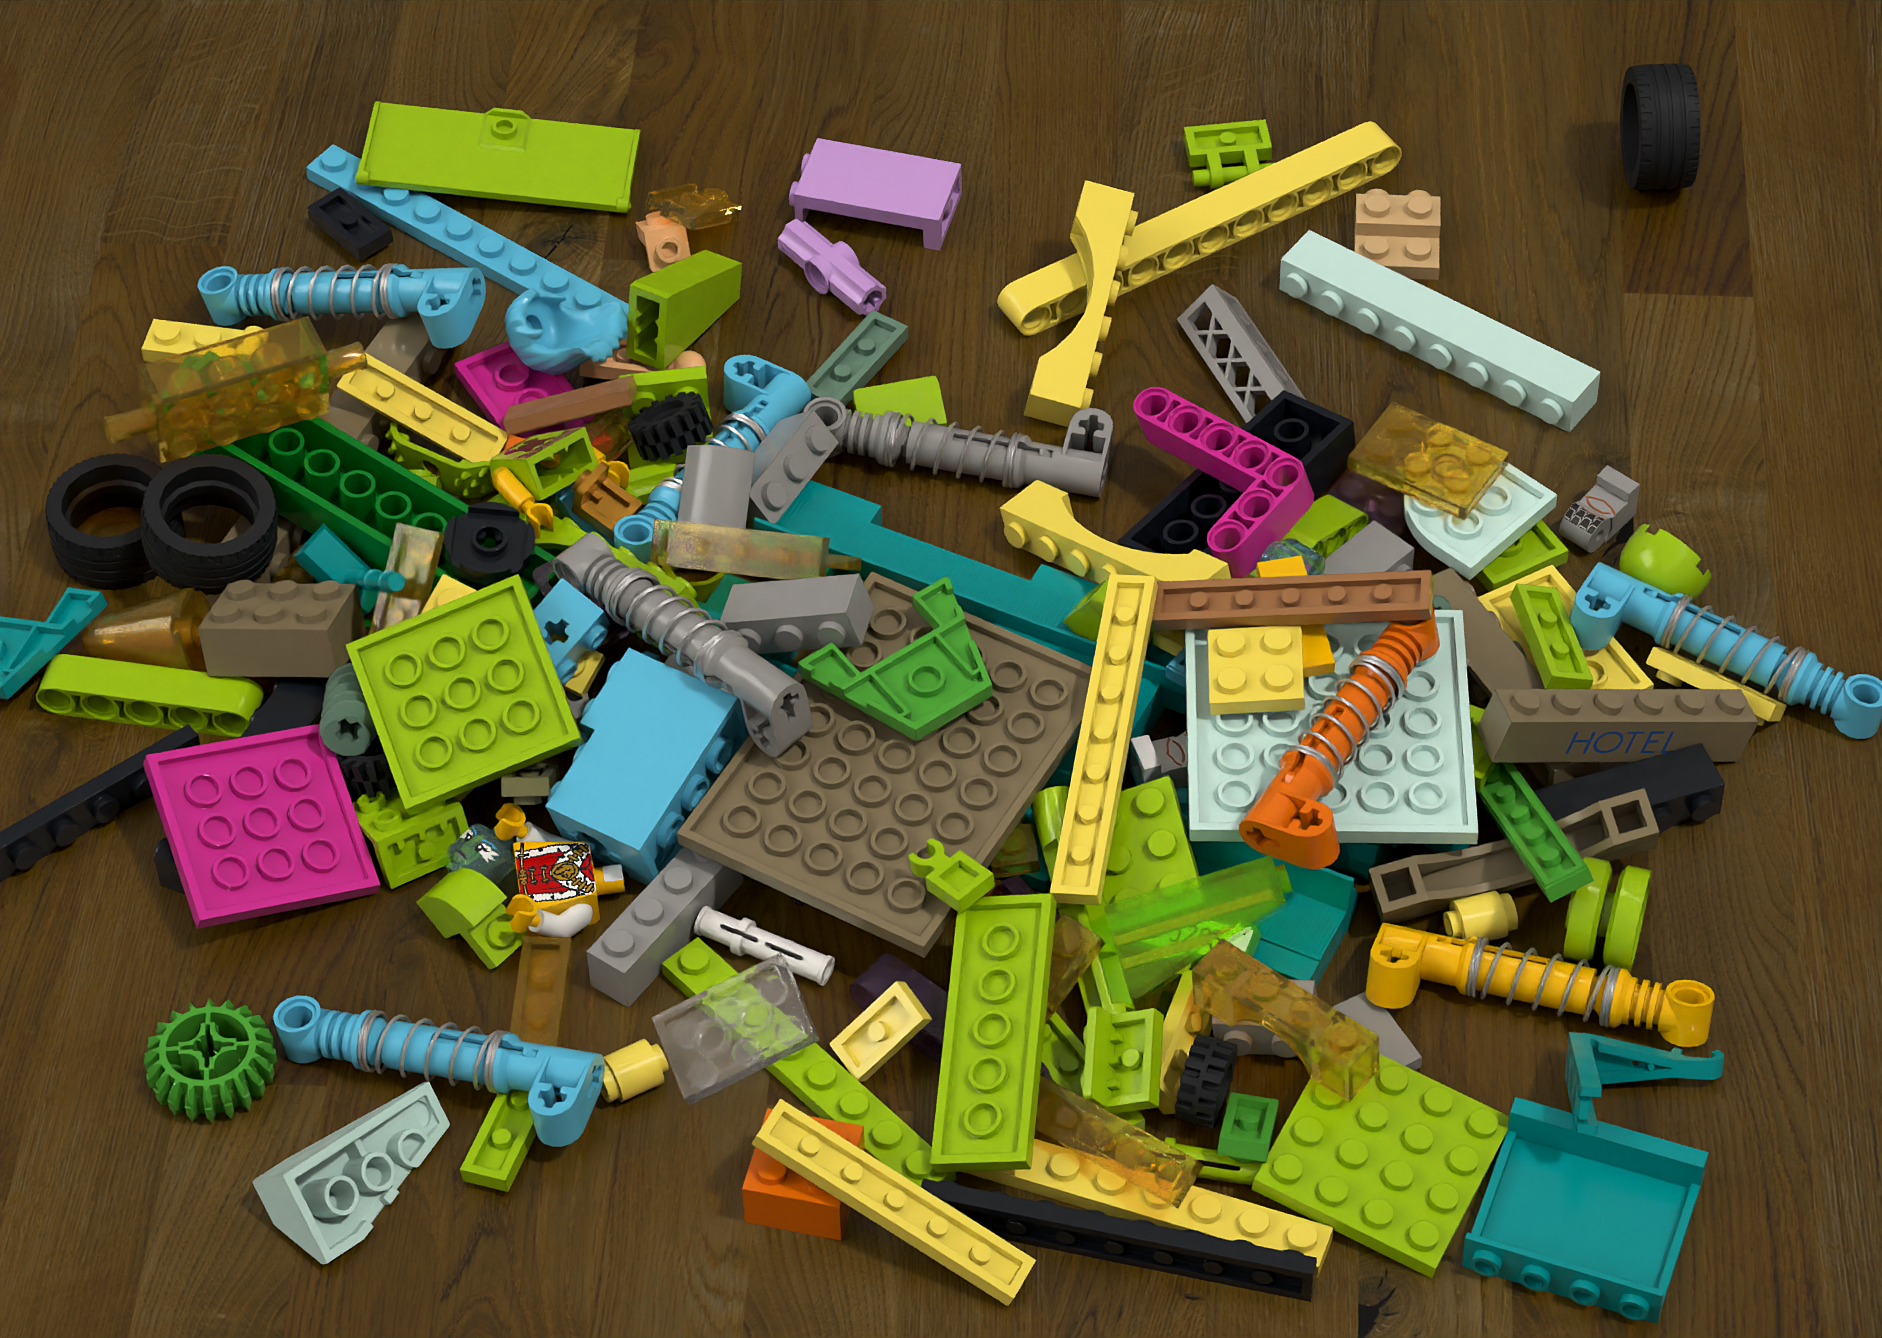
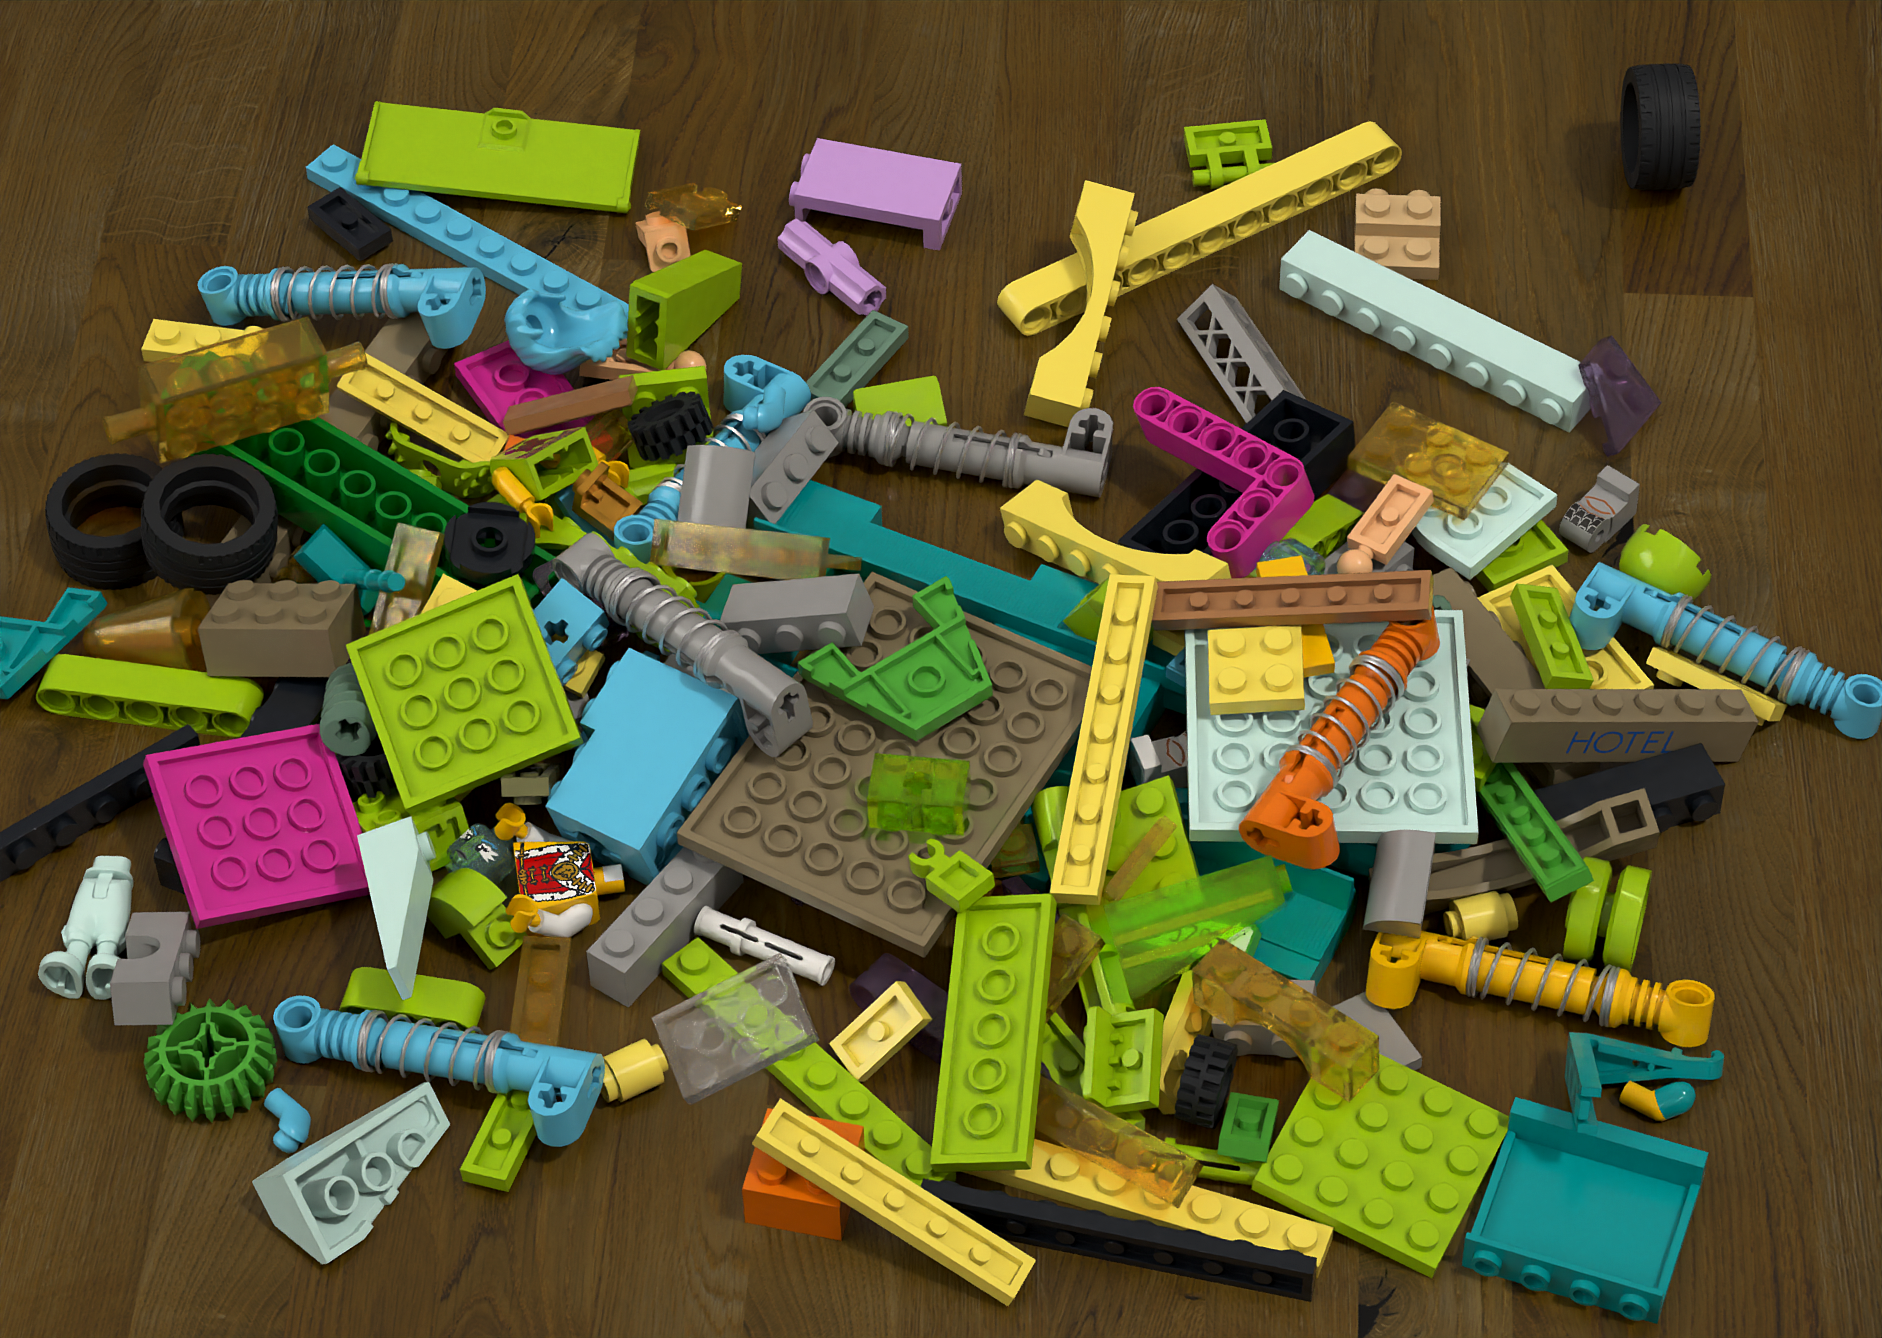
(96, 919): none -> light aqua piece
(158, 965): none -> light grey arch
(293, 1122): none -> medium azure arm
(400, 893): none -> light aqua wedge
(431, 998): none -> lime beam
(767, 415): none -> medium azure arm
(919, 794): none -> clear neon green brick
(1138, 859): none -> clear yellow tile
(1385, 525): none -> light nougat plate
(1400, 882): none -> light grey brick
(1616, 393): none -> wing
(1659, 1103): none -> arm

